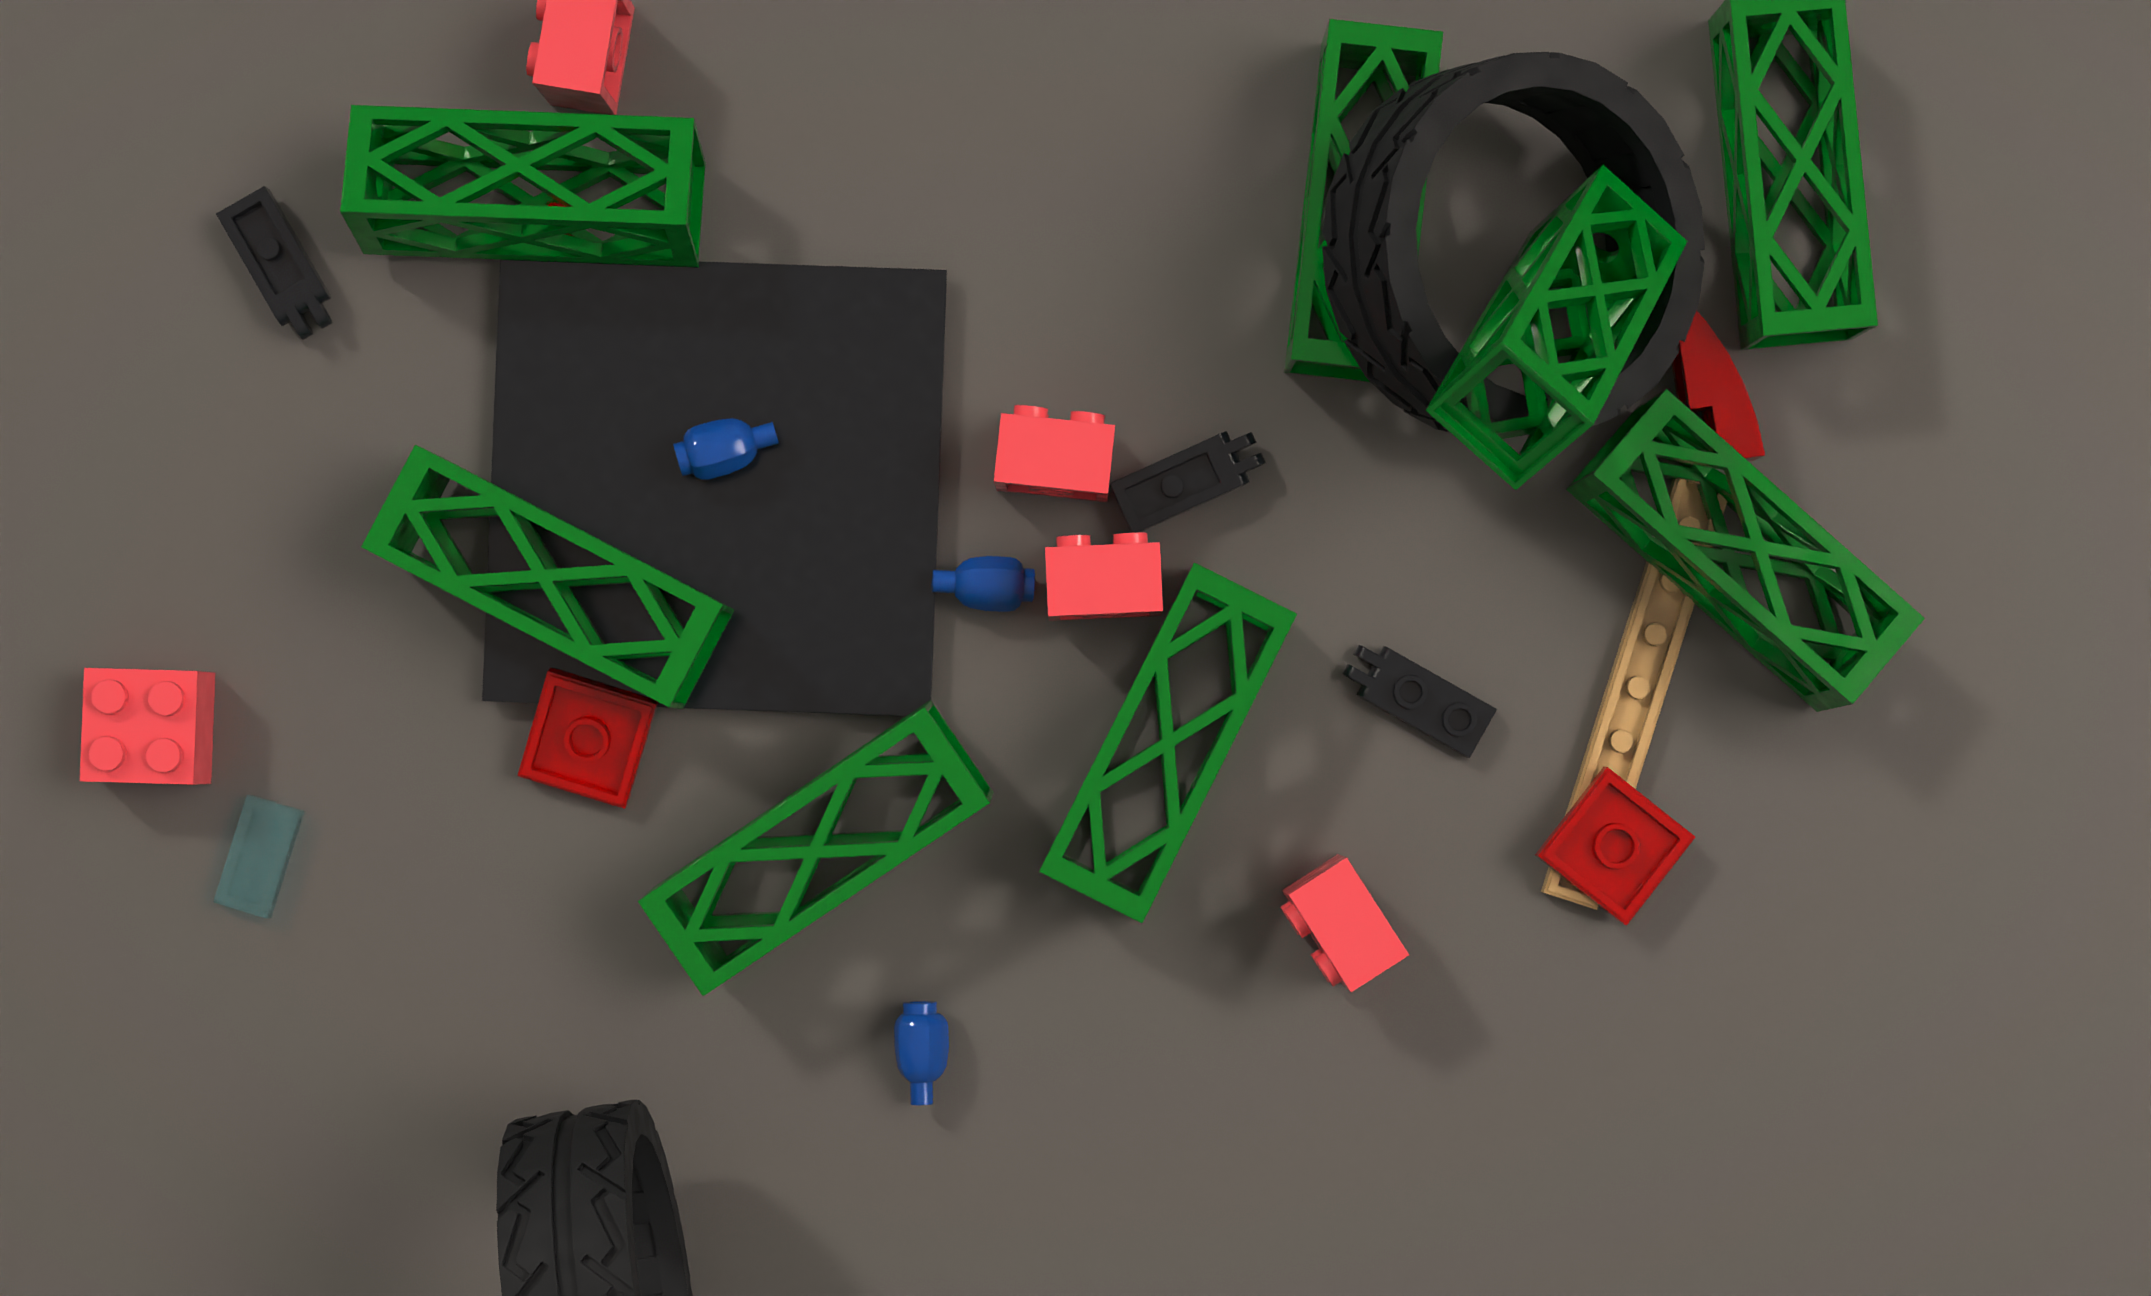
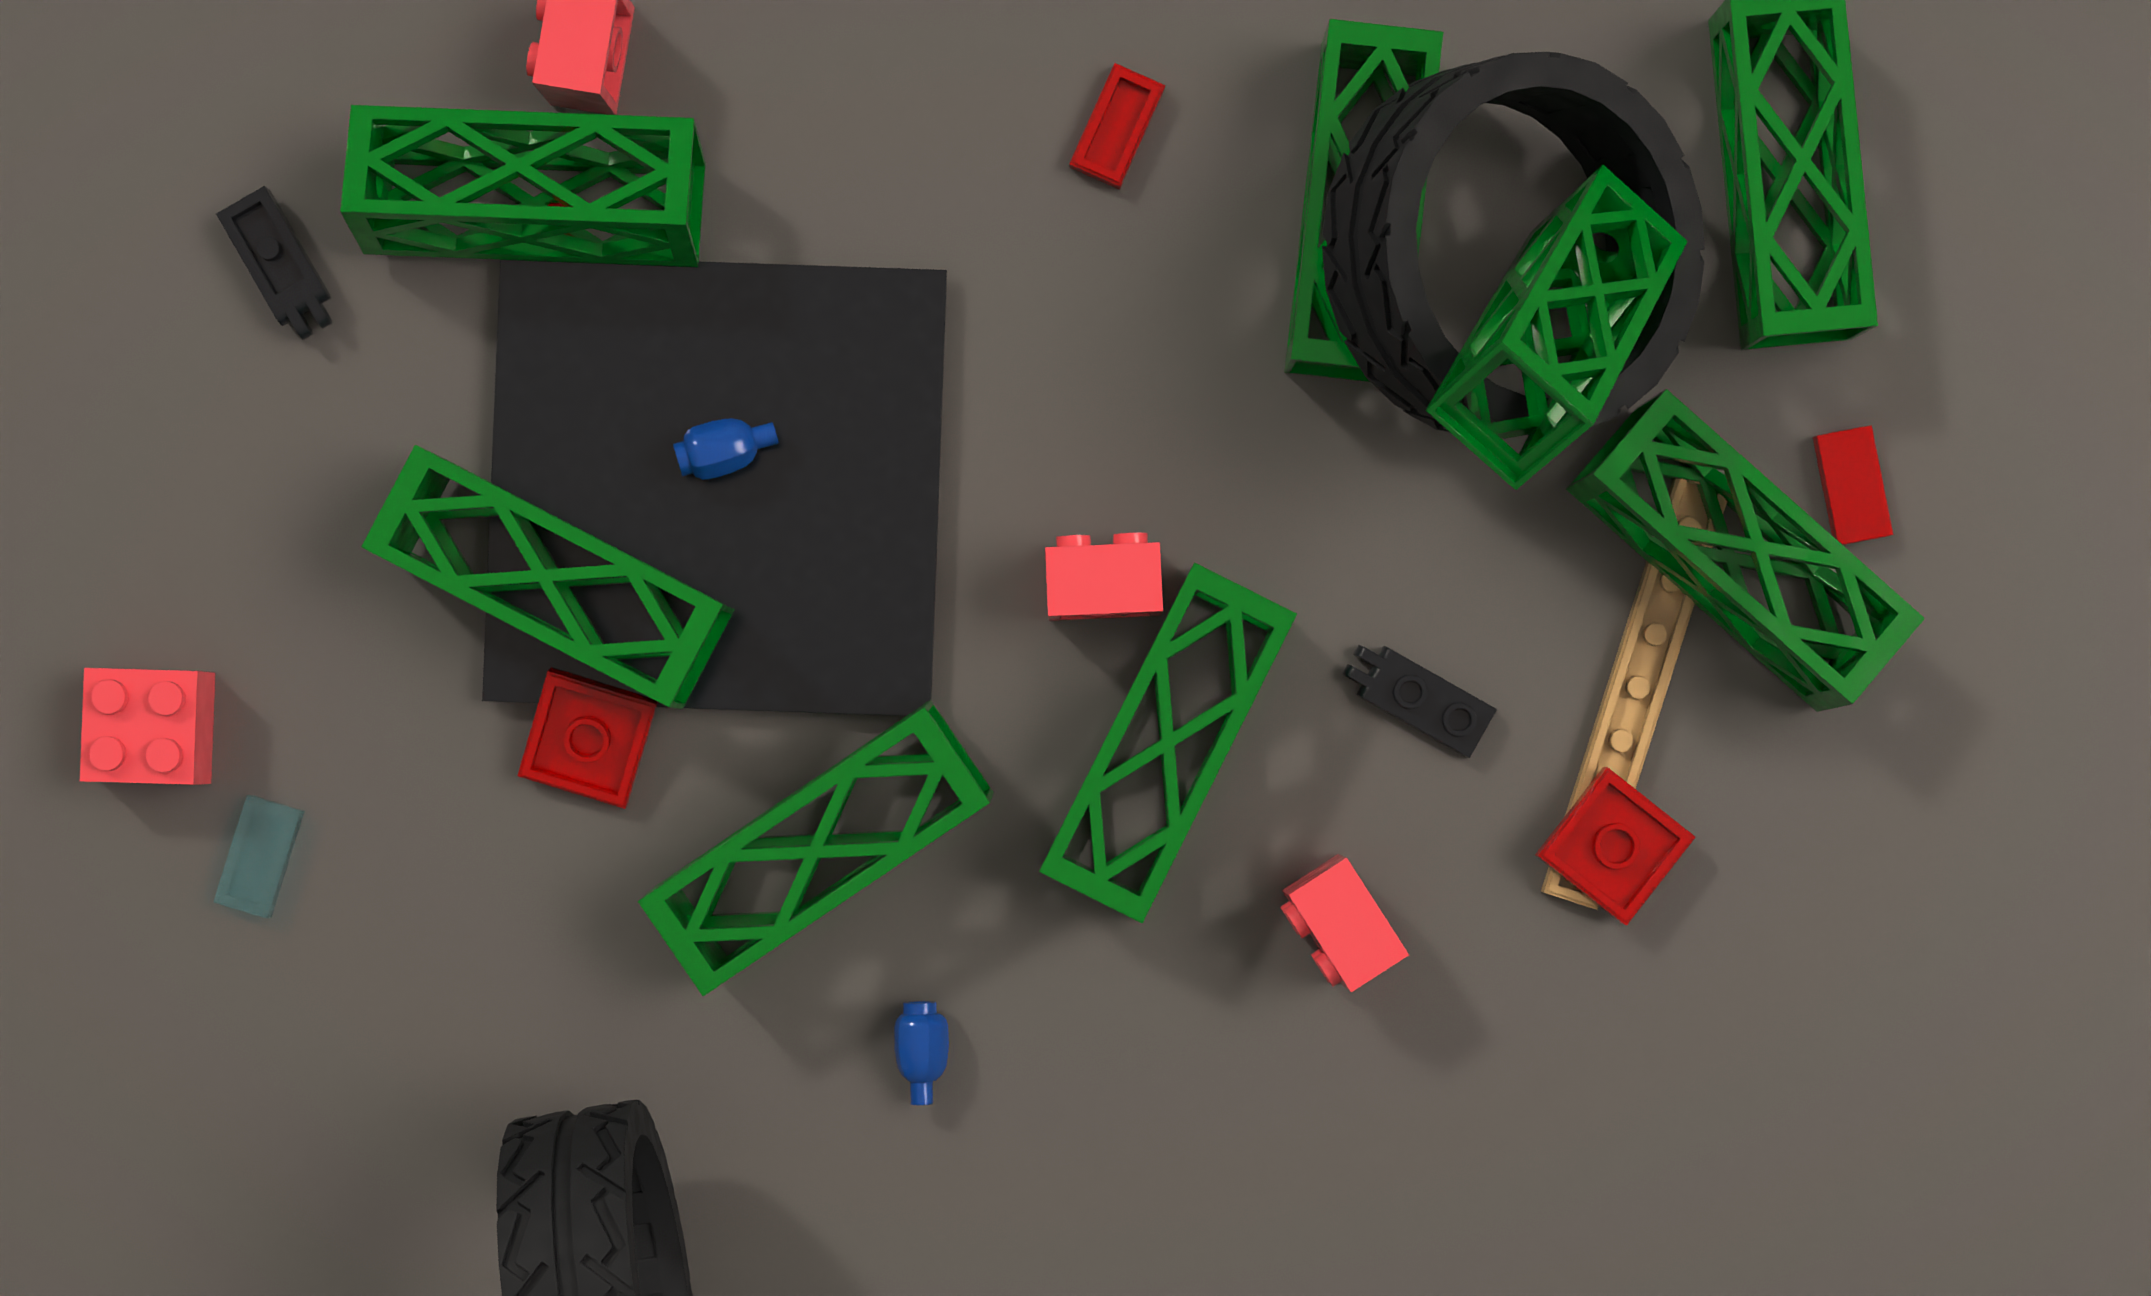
(988, 583): blue plant -> none
(1054, 454): coral brick -> none
(1117, 126): none -> red tile
(1184, 480): black hinge -> none
(1712, 385): red slope -> none
(1853, 485): none -> red tile

